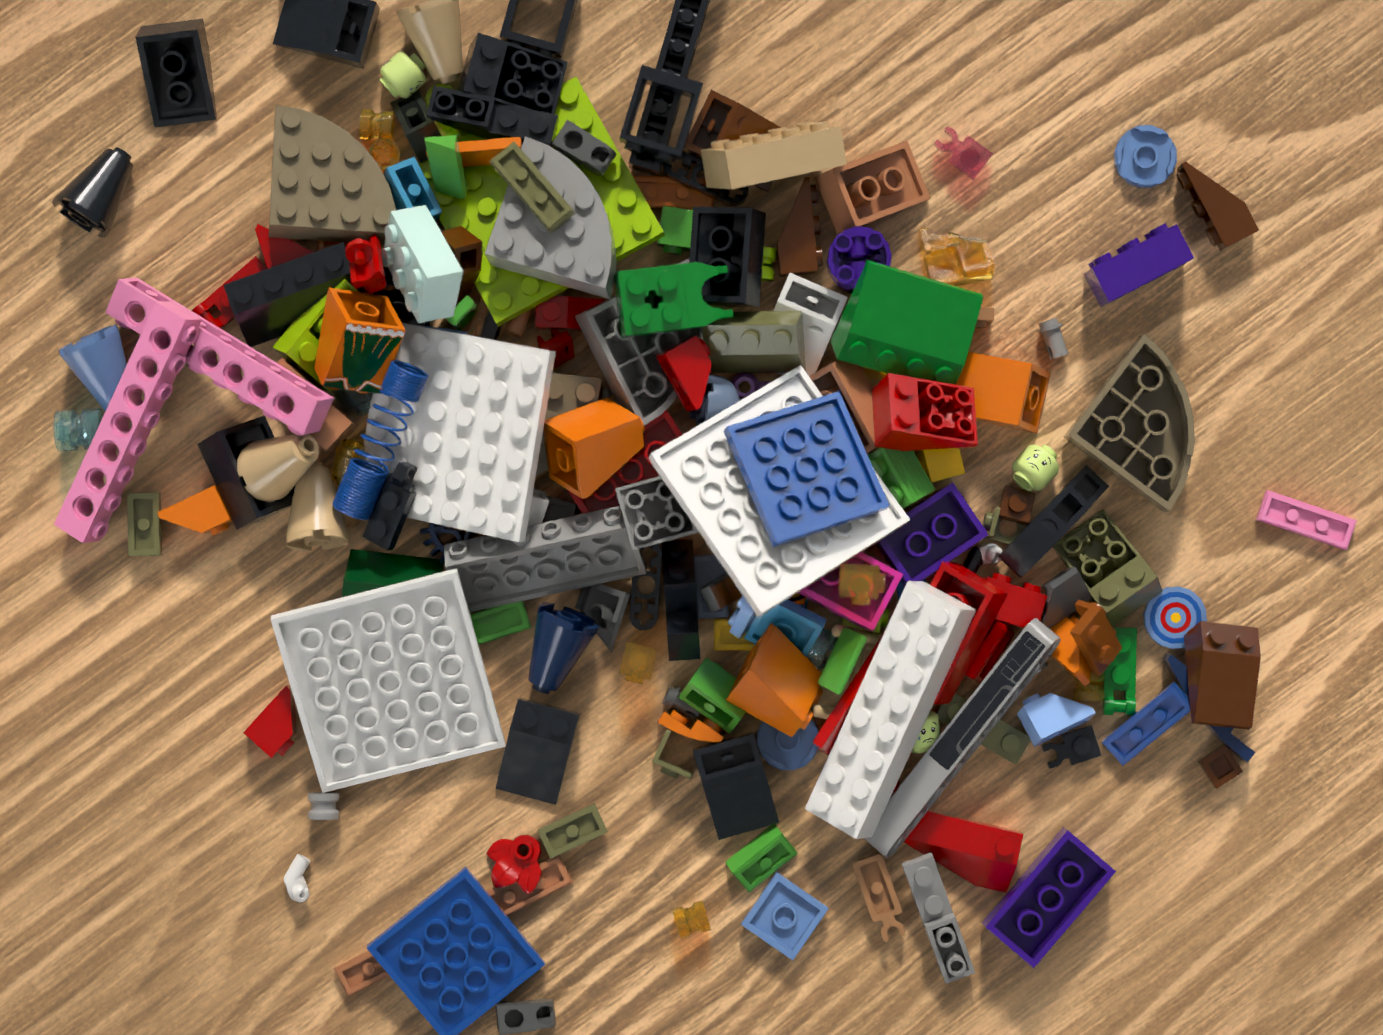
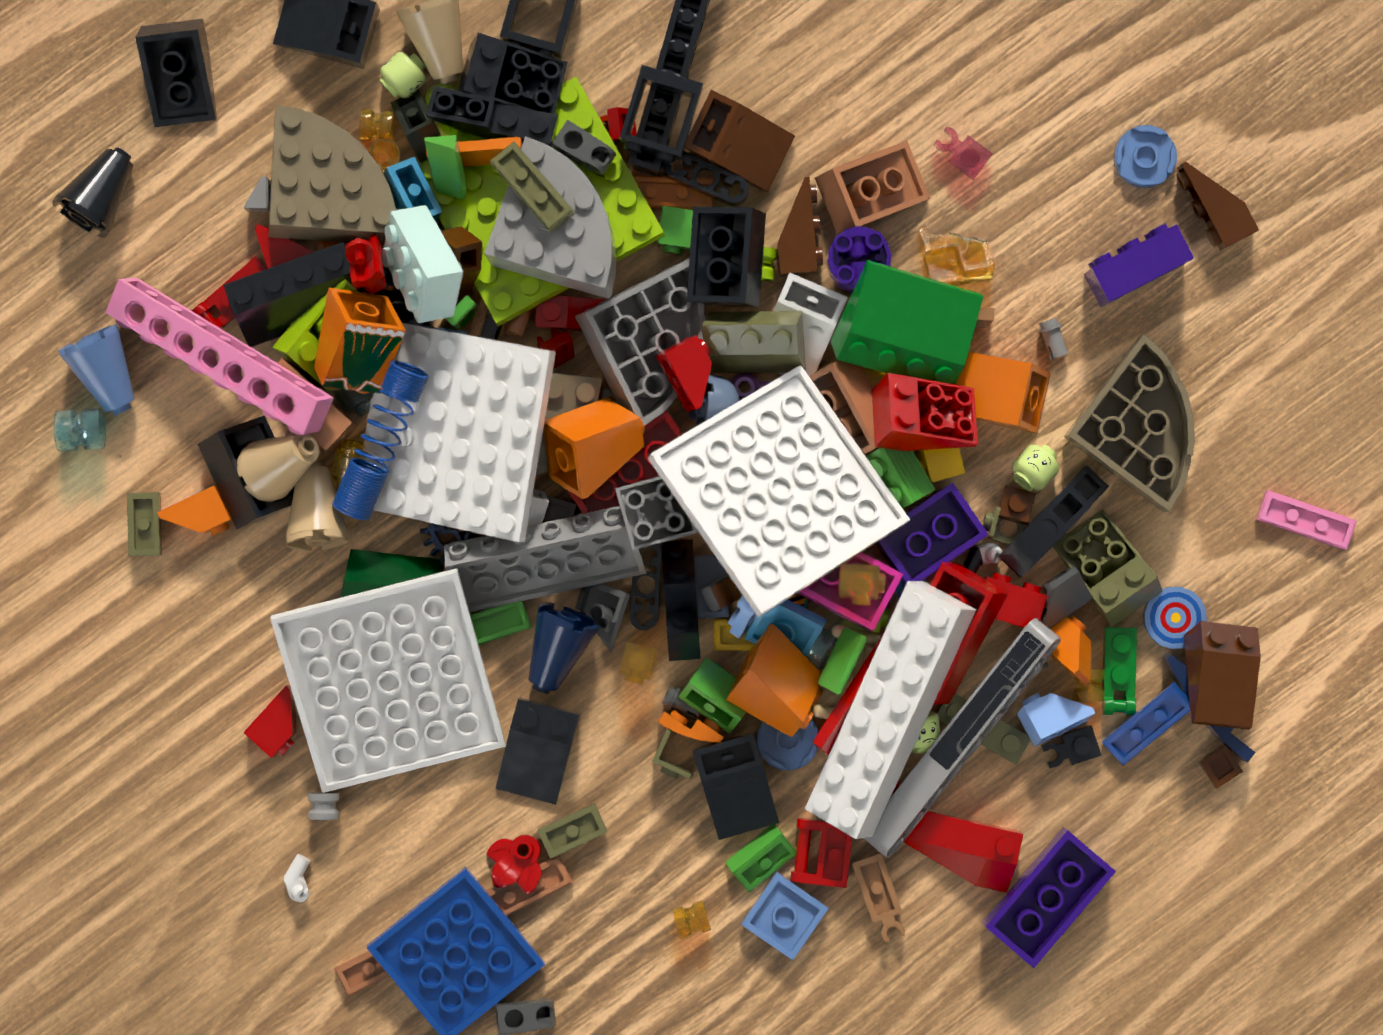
(114, 431): bright pink brick -> none
(260, 197): none -> light grey slope
(392, 507): black hinge -> none
(616, 118): none -> red tile
(678, 295): green brick -> none
(773, 155): tan brick -> none
(806, 468): plate -> none
(832, 854): none -> red plate
(938, 918): light grey slope -> none
(989, 652): red tile -> none
(1095, 637): dark orange bracket -> none

